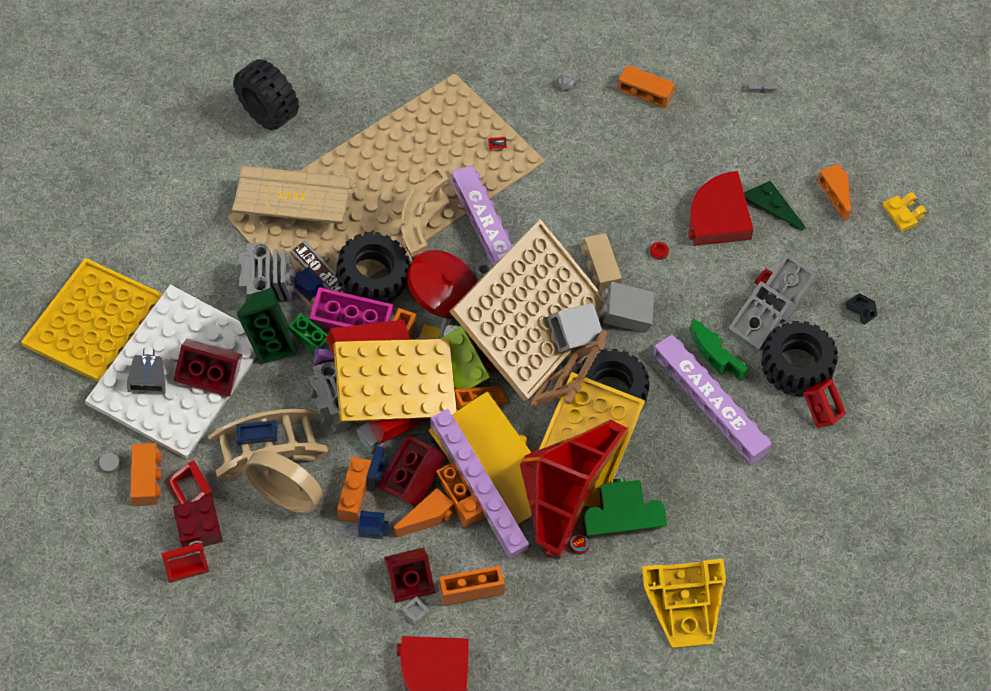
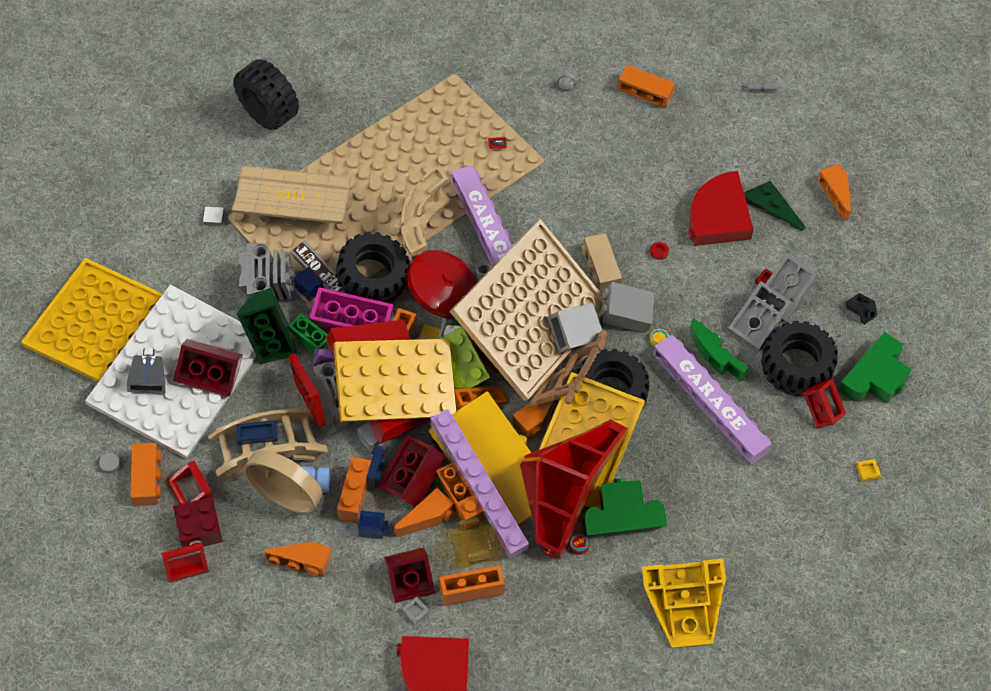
(213, 216): none -> white tile
(307, 390): none -> red tile
(308, 557): none -> orange slope
(321, 475): none -> light blue wheel
(473, 543): none -> clear yellow panel
(532, 419): none -> orange slope
(657, 336): none -> yellow tile
(868, 470): none -> yellow tile
(877, 372): none -> green brick
(900, 214): yellow plate -> none

